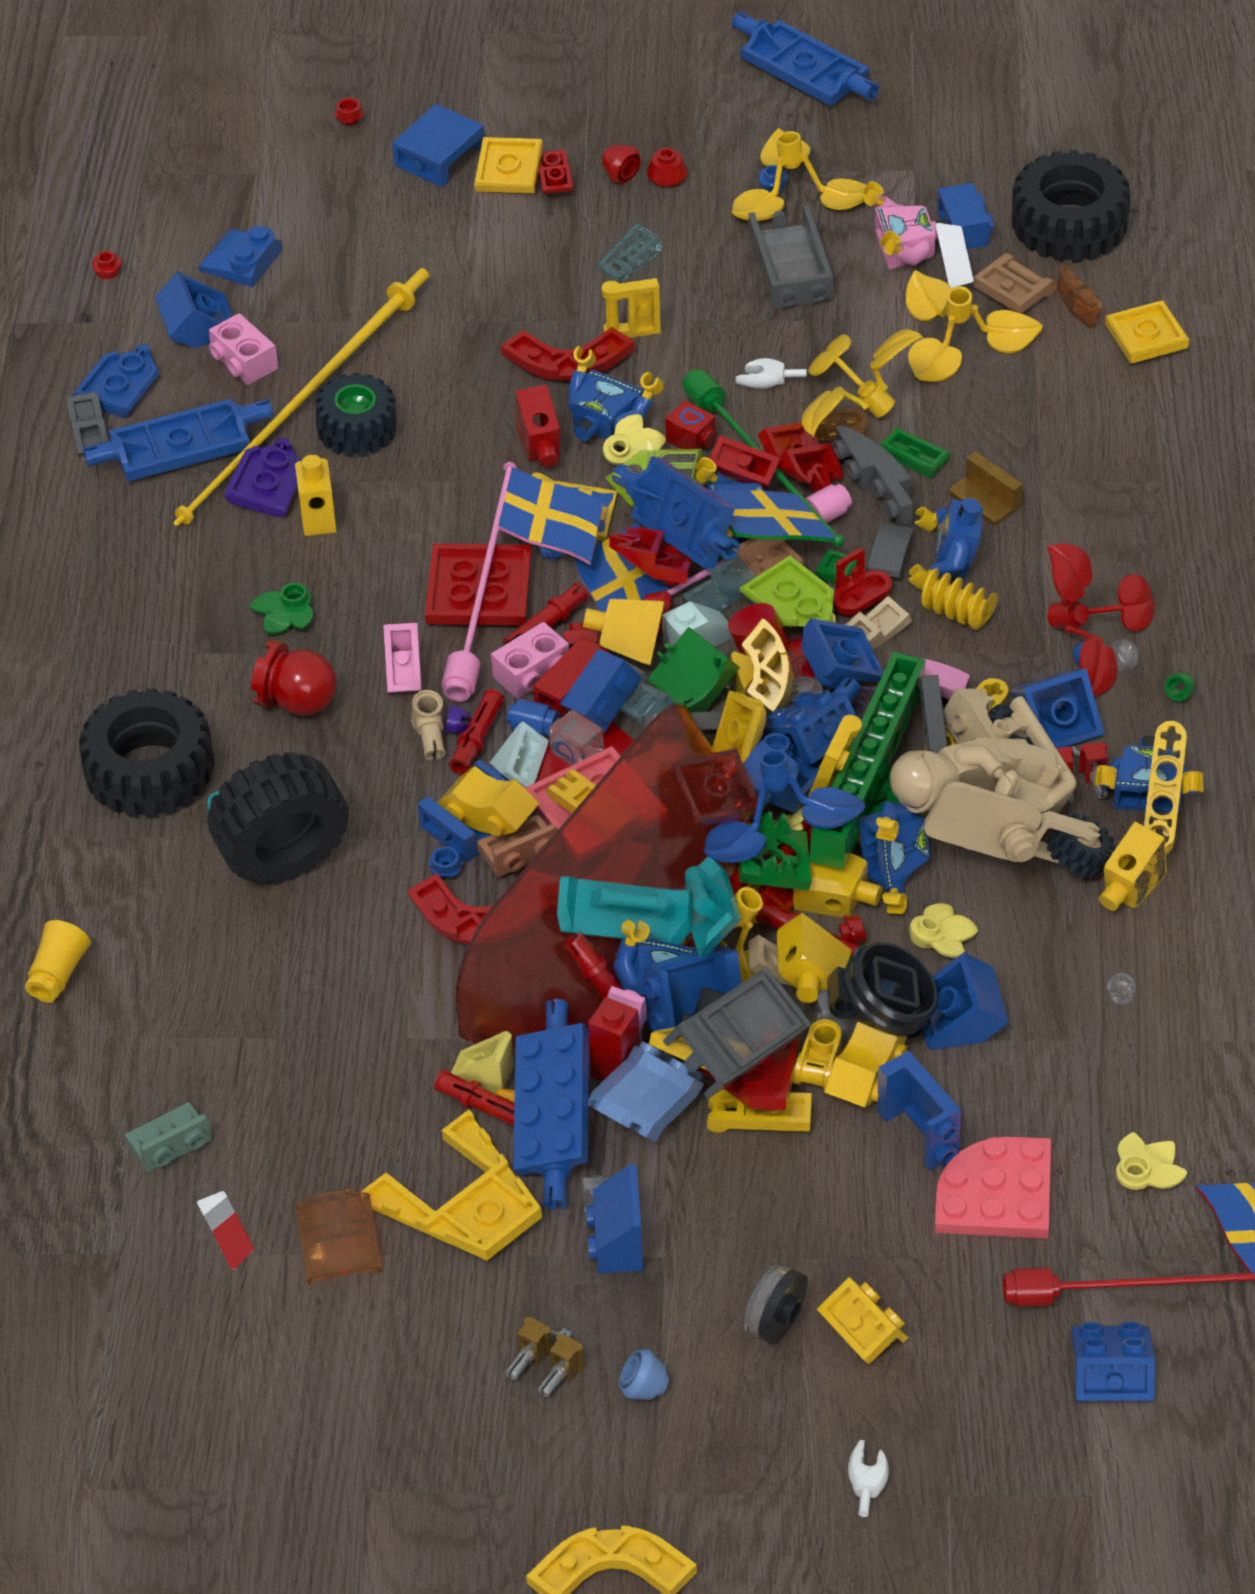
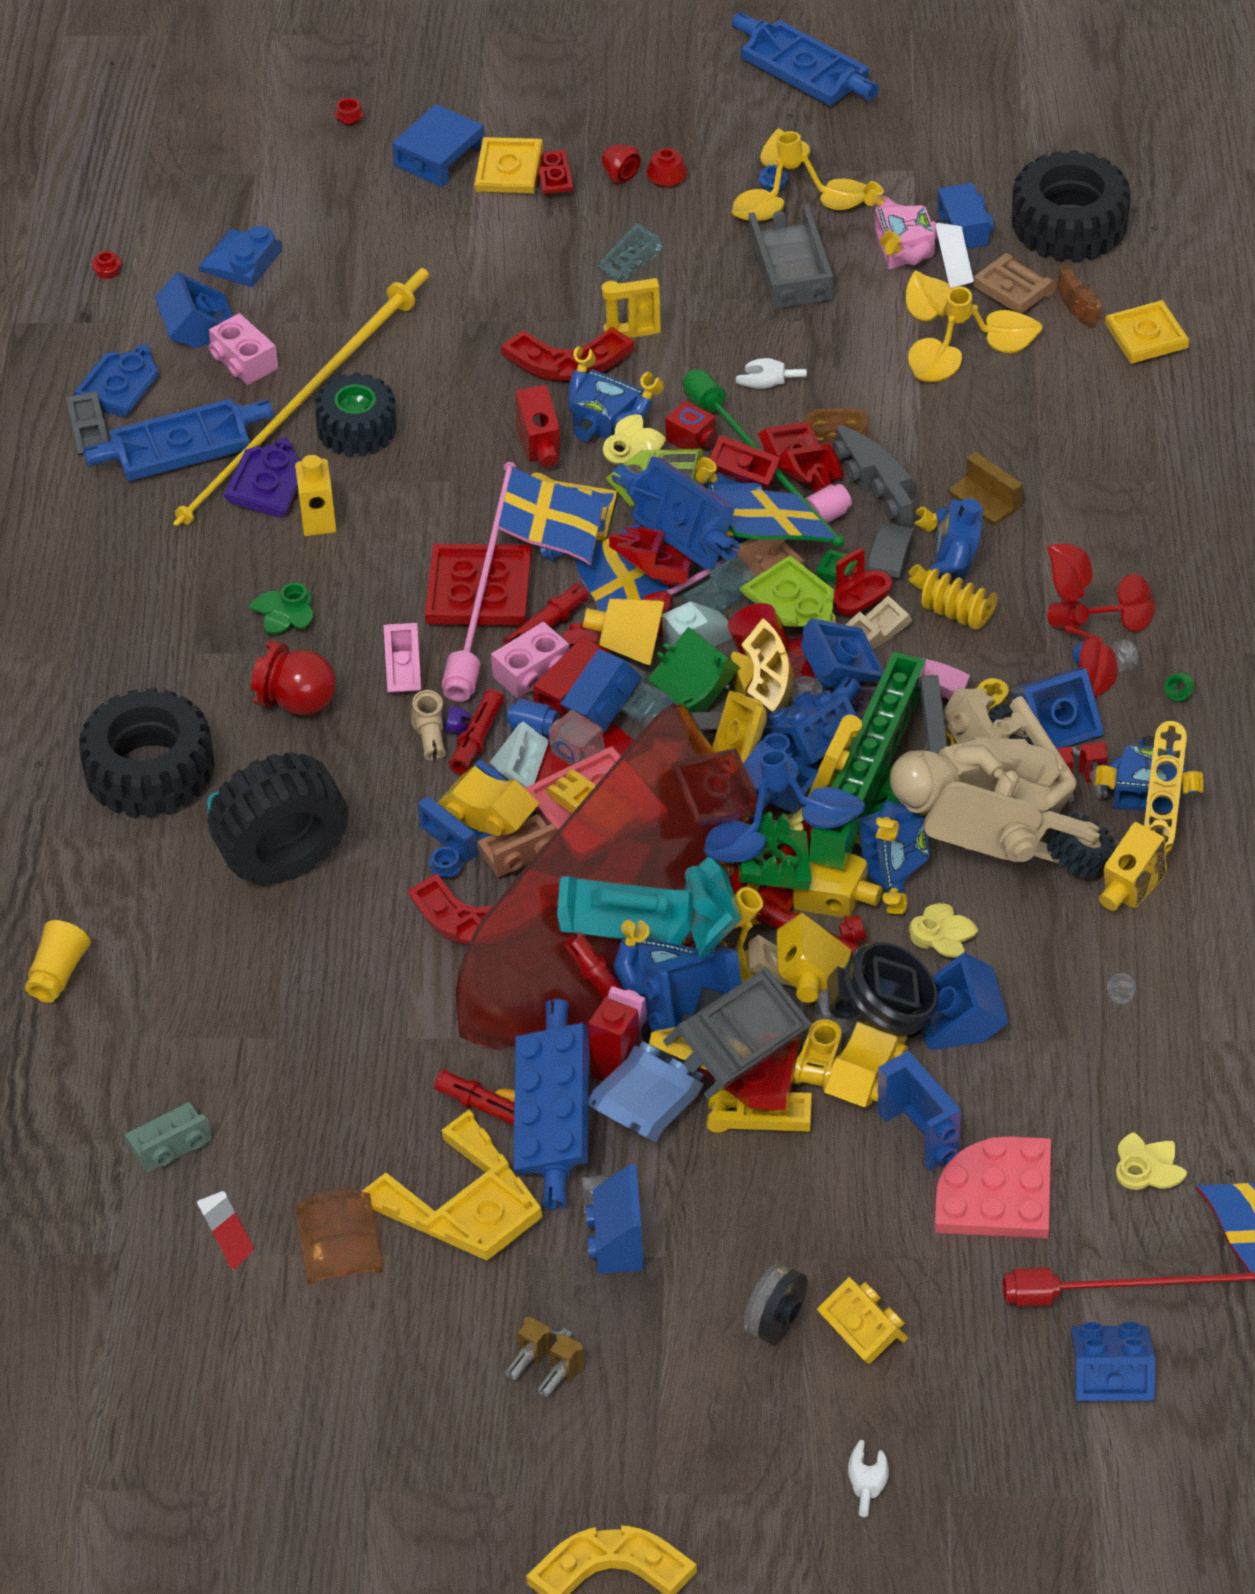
(487, 1062): light yellow slope -> none
(643, 1376): medium blue cone -> none
(872, 395): yellow plant -> none
(911, 456): green tile -> none

